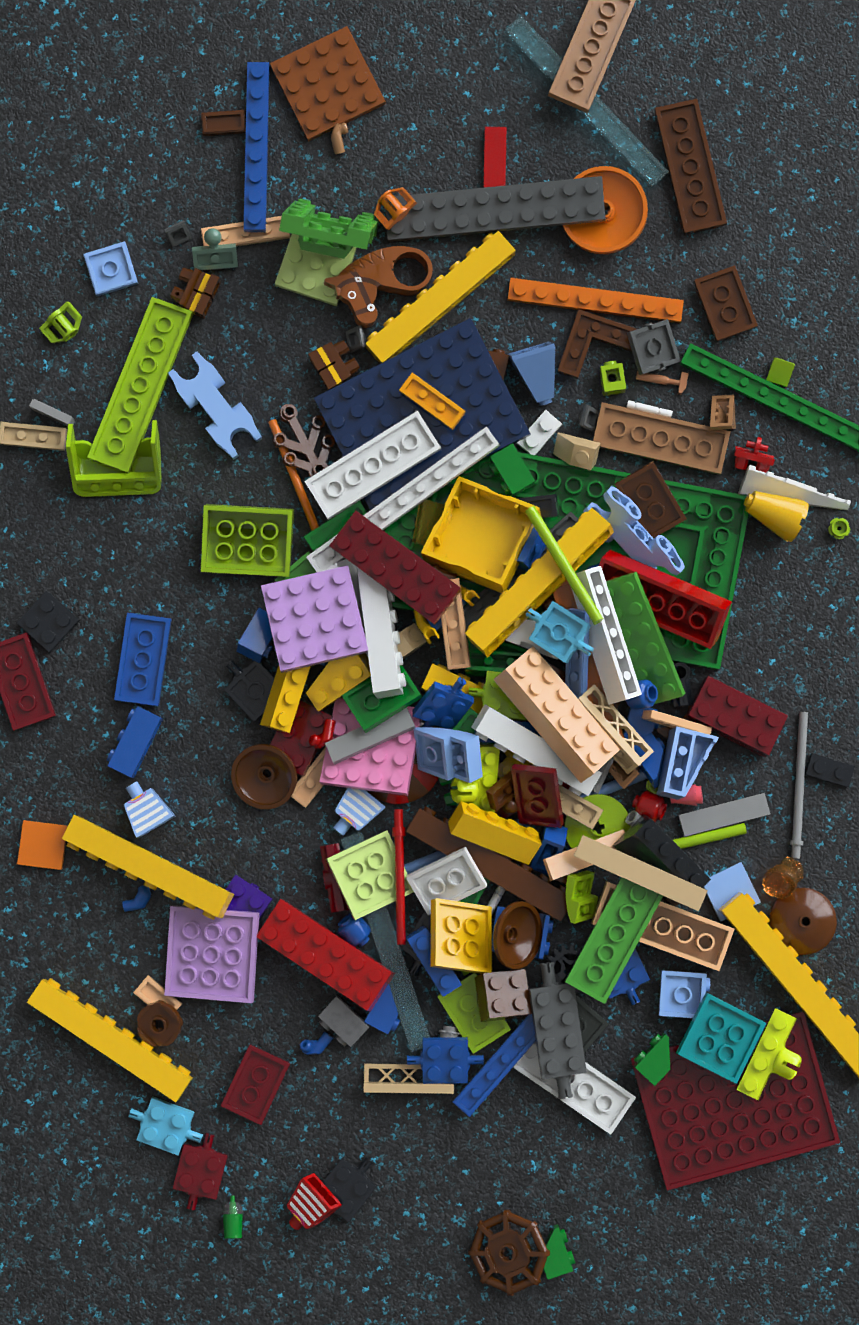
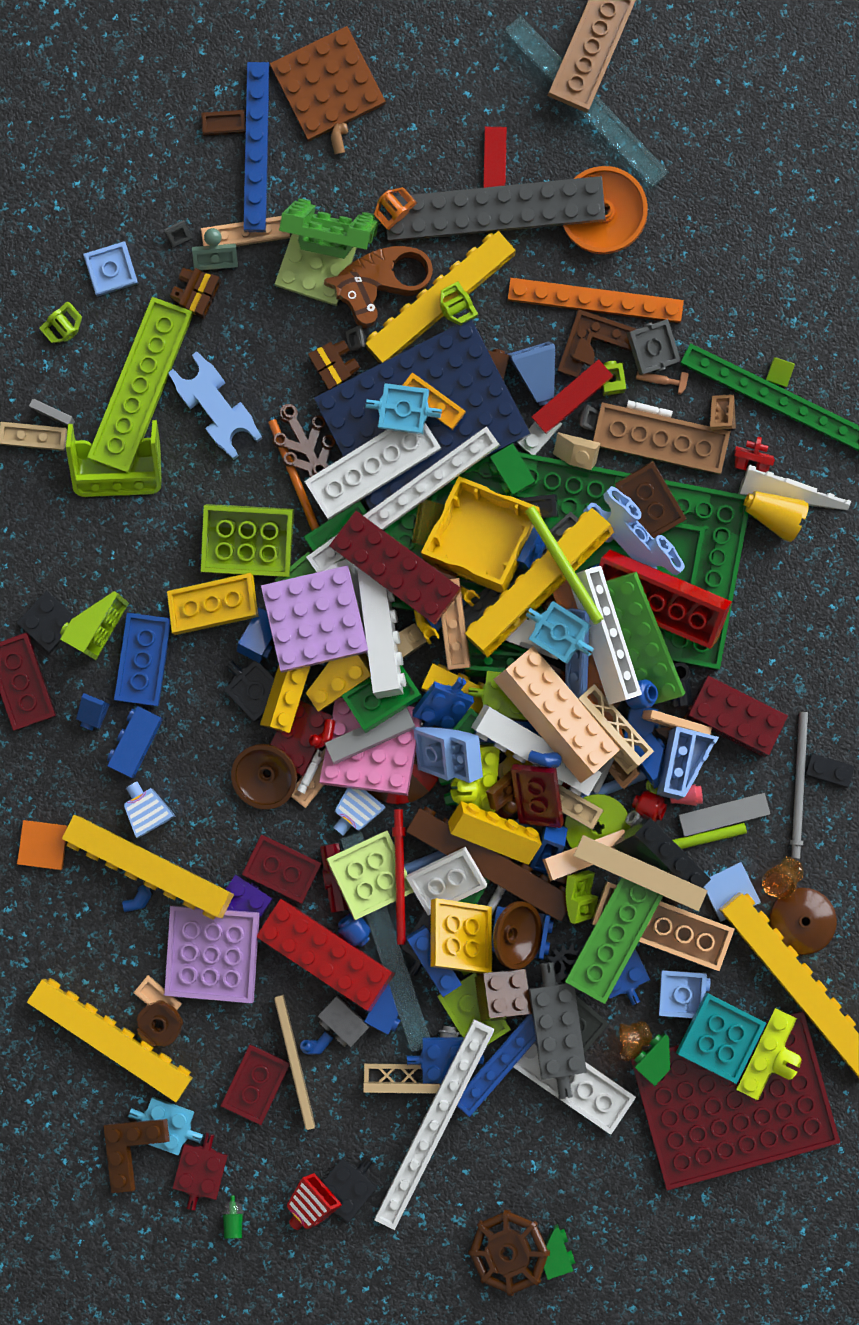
(91, 712): none -> blue slope
(93, 627): none -> lime slope
(118, 1142): none -> reddish brown plate
(212, 604): none -> yellow plate
(281, 868): none -> dark red plate
(294, 1062): none -> tan tile
(310, 772): none -> white wheel
(403, 408): none -> medium azure plate
(434, 1124): none -> white plate
(457, 304): none -> lime piece
(547, 759): none -> blue arm
(572, 396): none -> red tile
(584, 352): none -> reddish brown tile
(633, 1039): none -> clear orange hair
(690, 166): reddish brown plate -> none
(725, 303): reddish brown plate -> none
(839, 534): lime plate -> none

